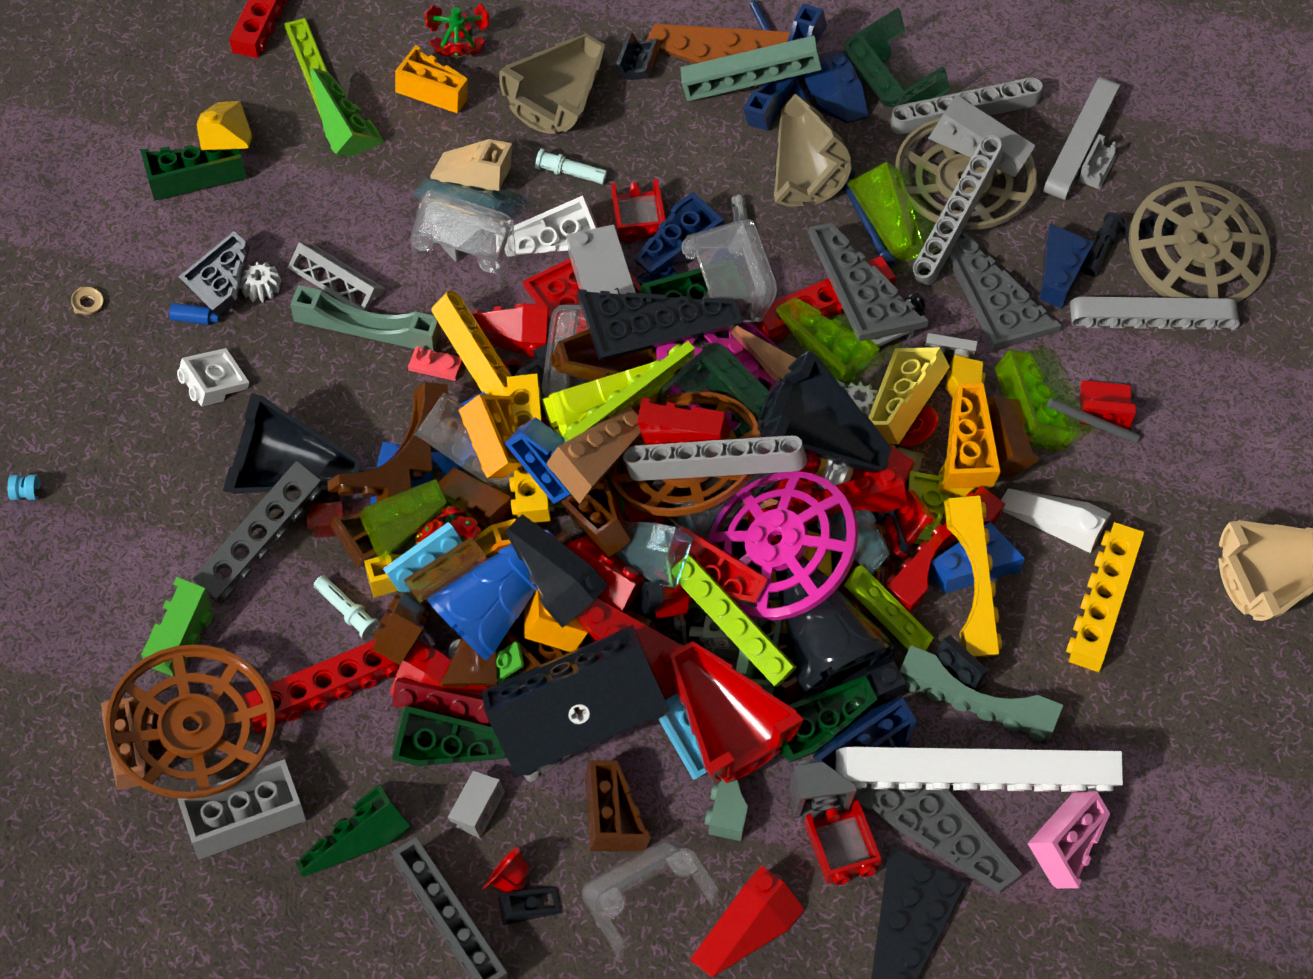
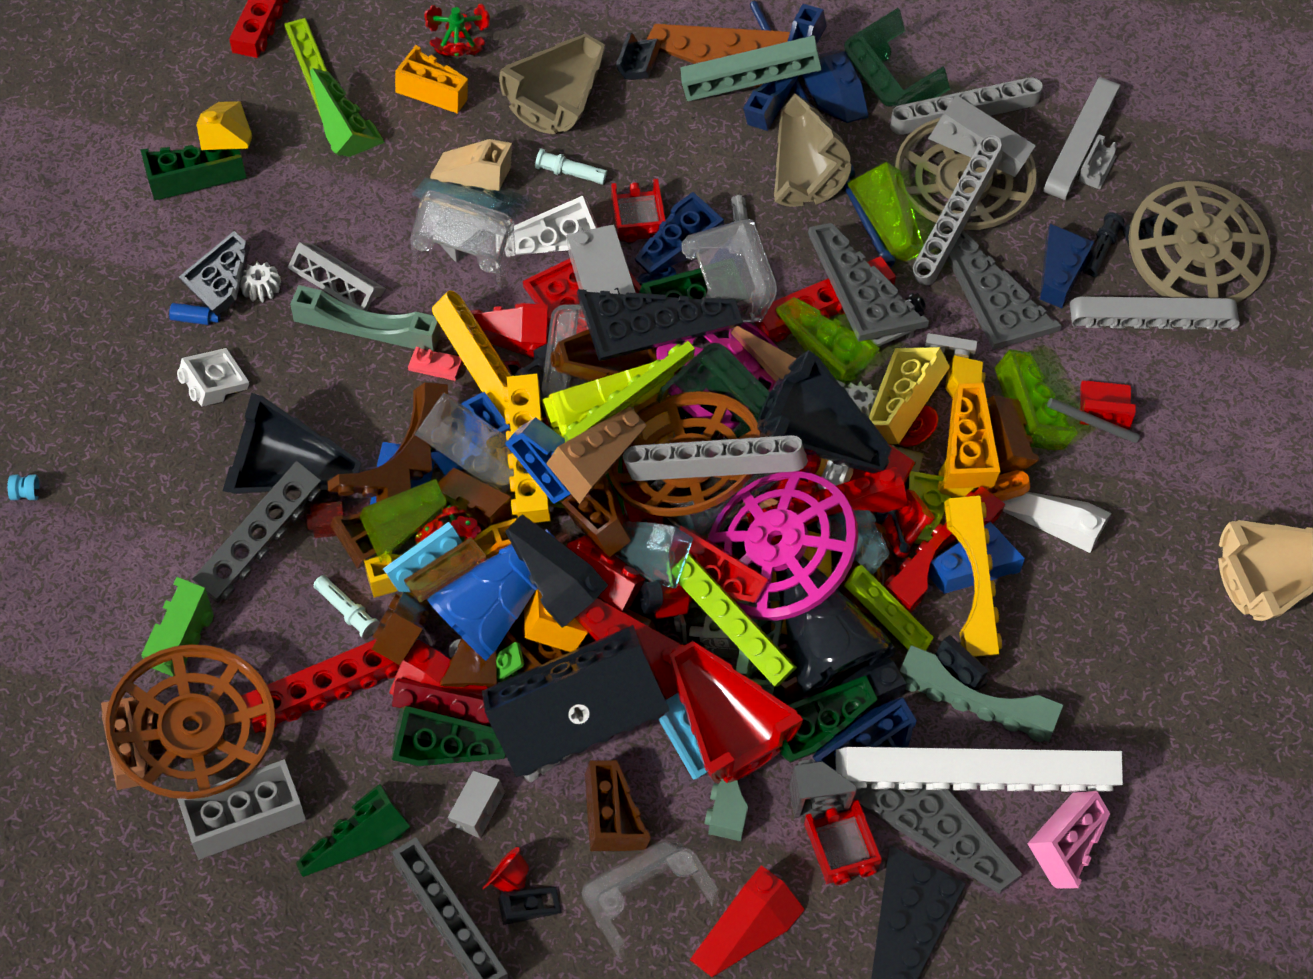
(83, 293): tan piece -> none
(489, 427): light orange wedge -> none
(676, 425): red wedge -> none
(1010, 485): none -> orange plate
(1127, 543): yellow brick -> none

